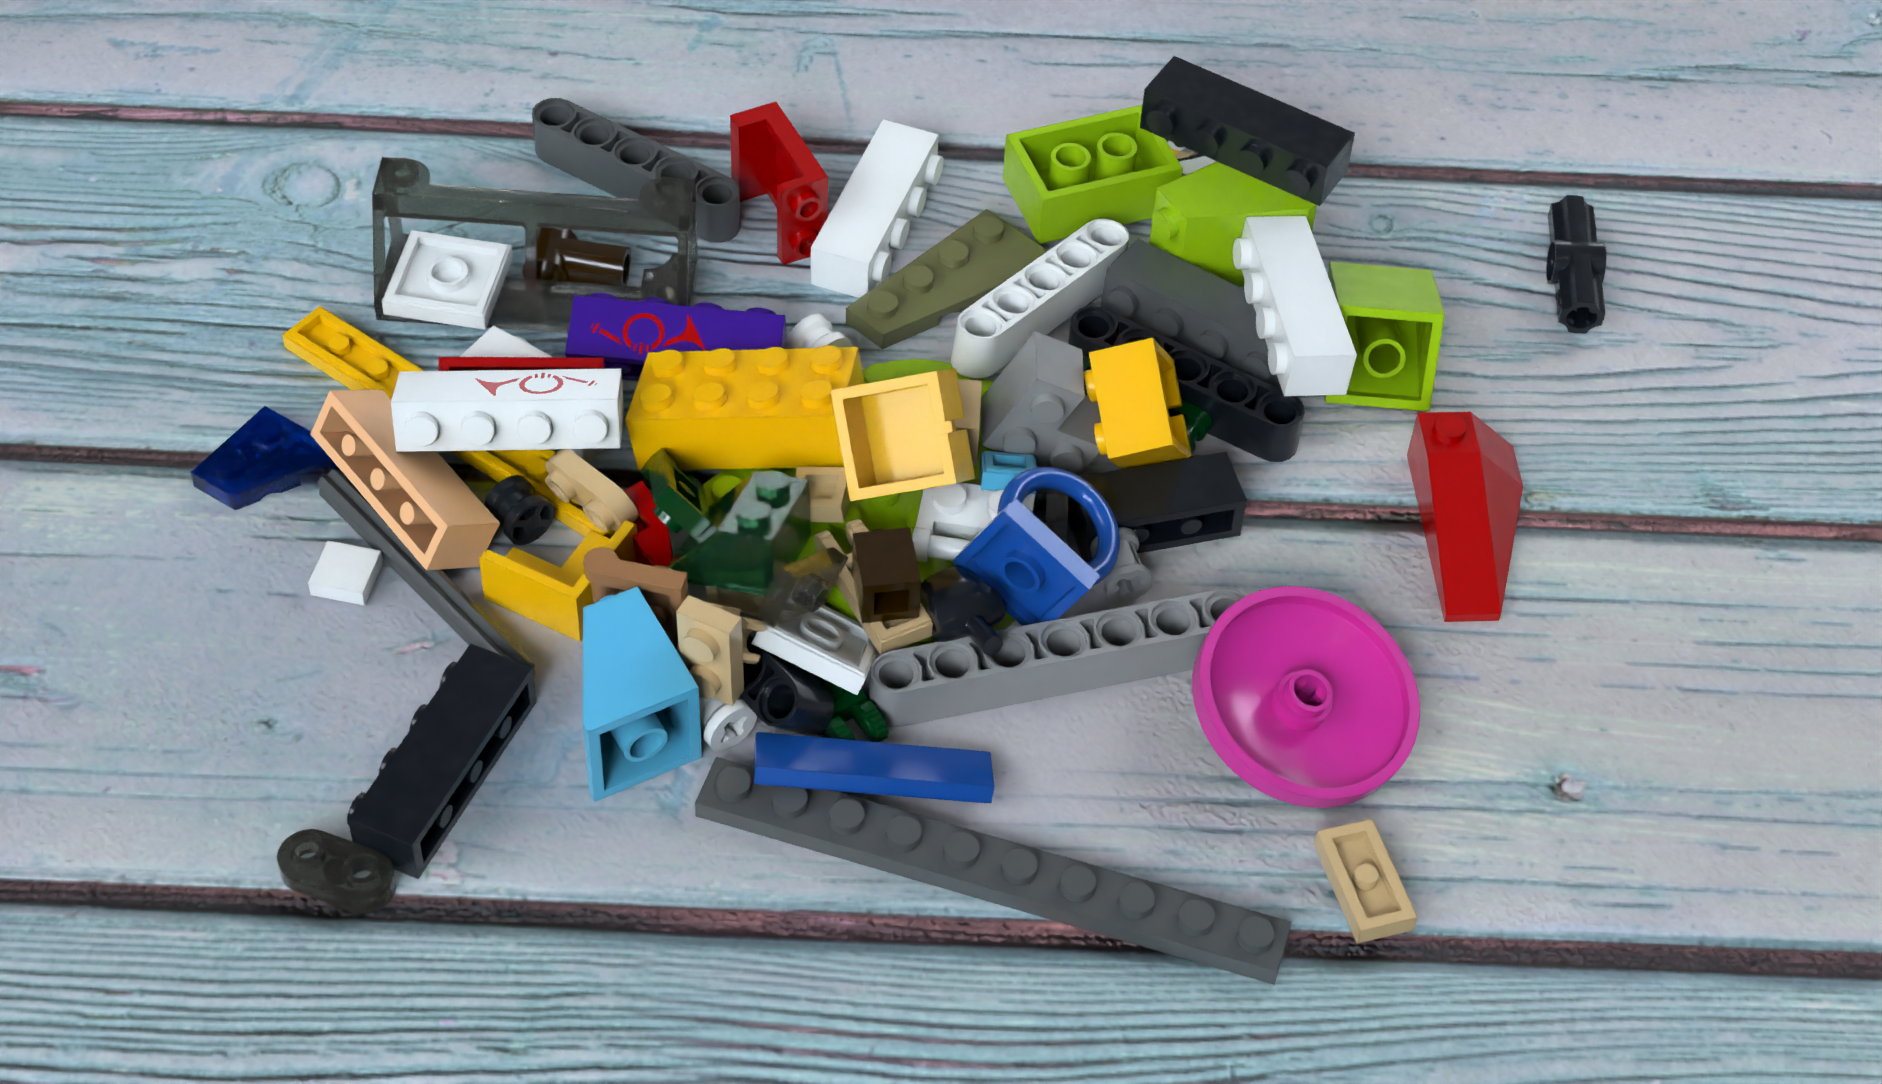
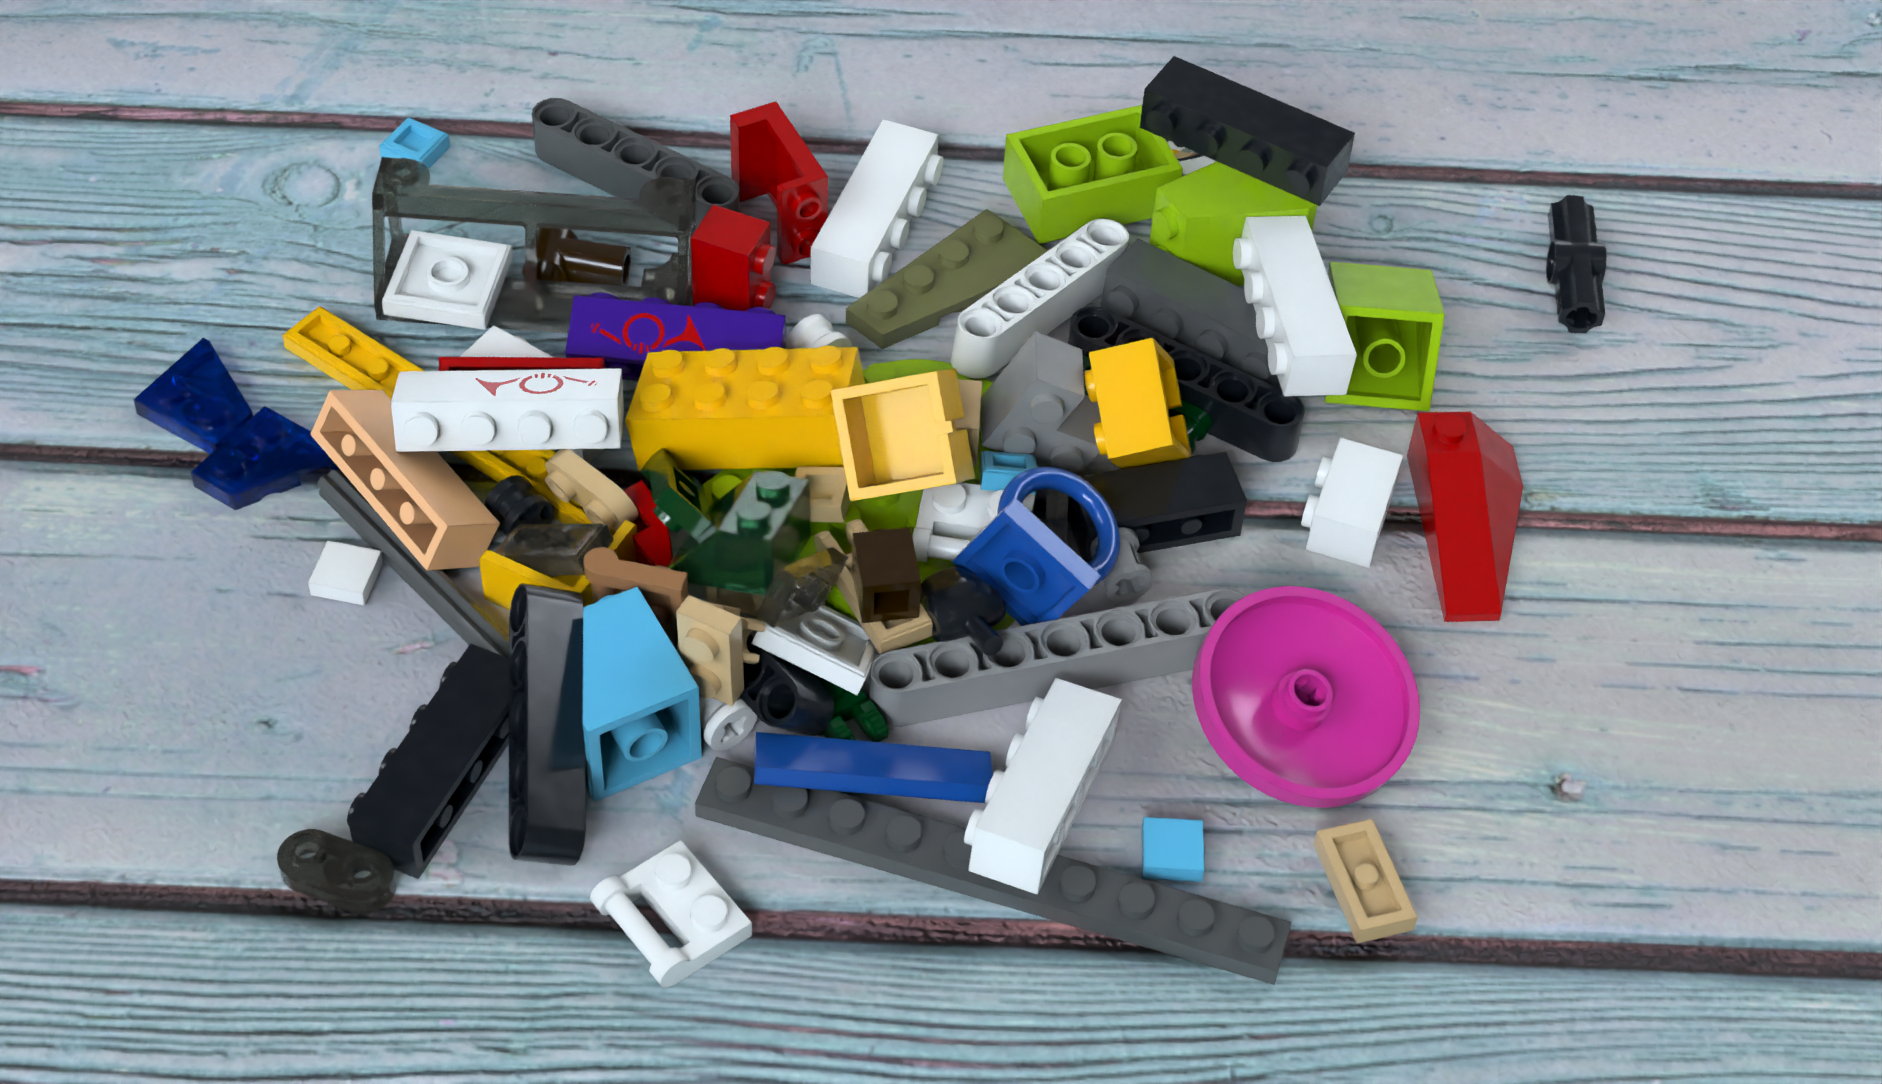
(196, 399): none -> clear blue wing
(415, 142): none -> medium azure tile
(546, 726): none -> black beam
(554, 547): none -> clear smoke plate
(688, 904): none -> white plate
(732, 261): none -> red brick
(1043, 785): none -> white brick
(1172, 849): none -> medium azure tile
(1352, 501): none -> white brick

